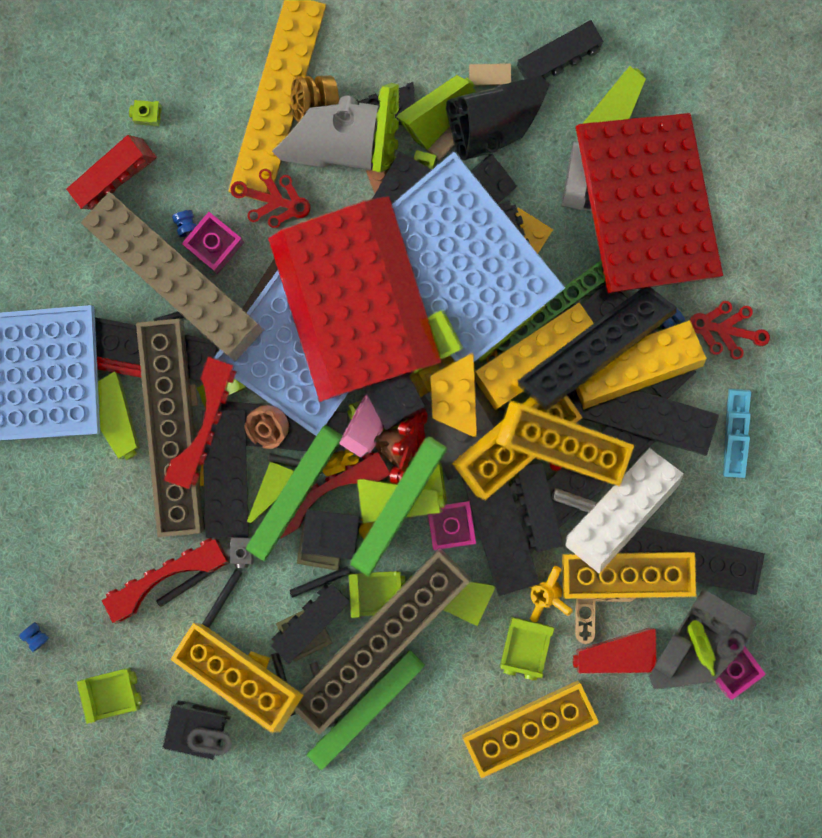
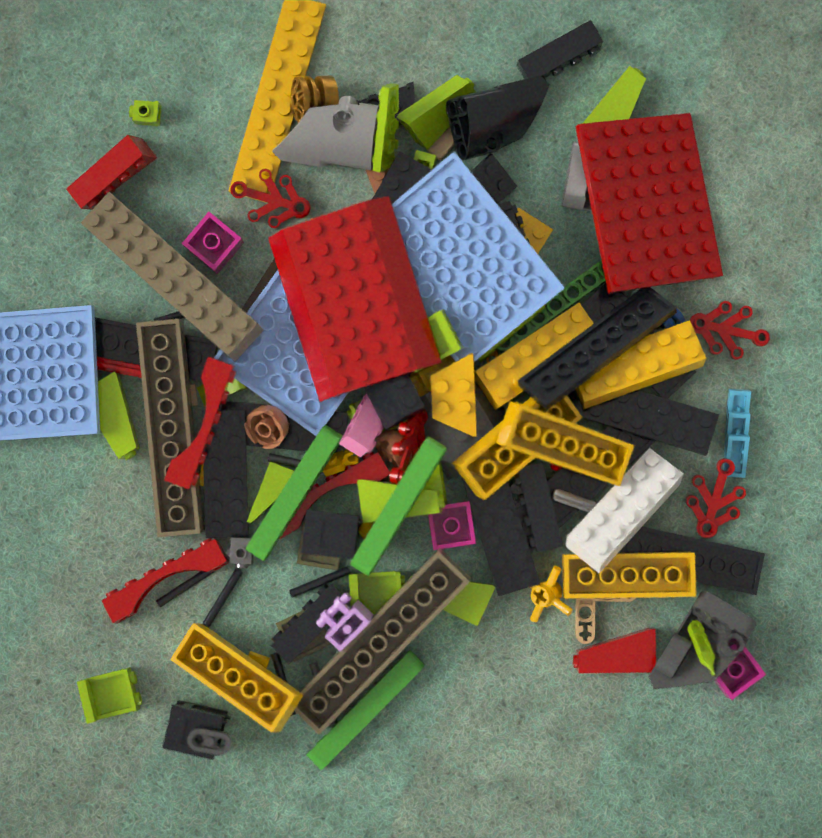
(36, 641): blue wheel -> none
(184, 222): blue wheel -> none
(348, 625): none -> lavender brick
(490, 74): tan tile -> none
(526, 648): lime panel -> none
(530, 729): yellow brick -> none
(715, 501): none -> red plant

